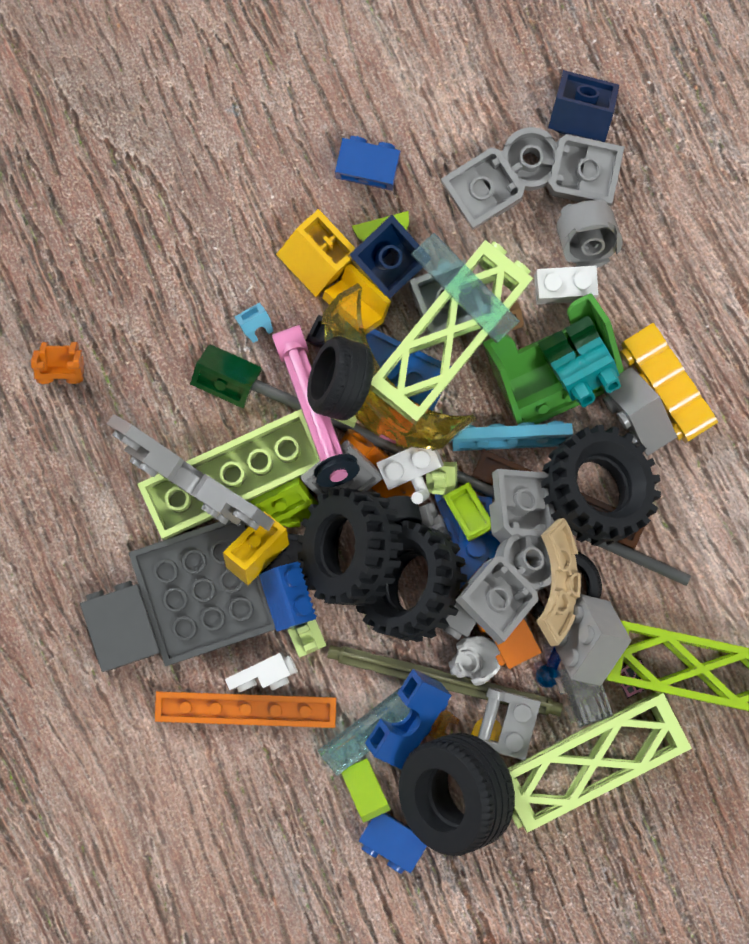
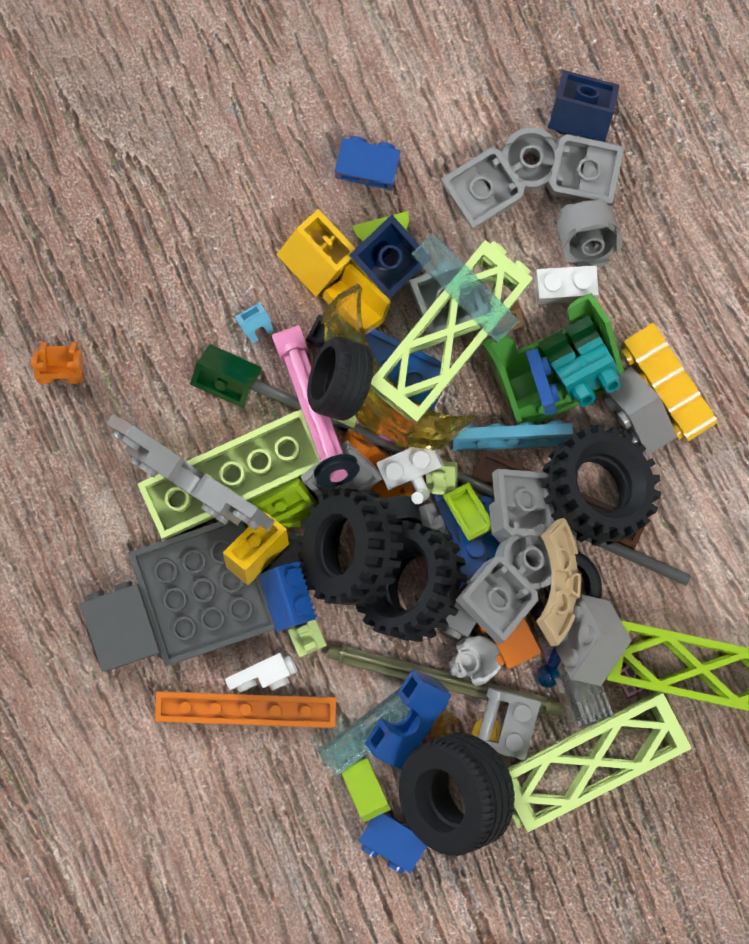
(547, 393): none -> blue wing

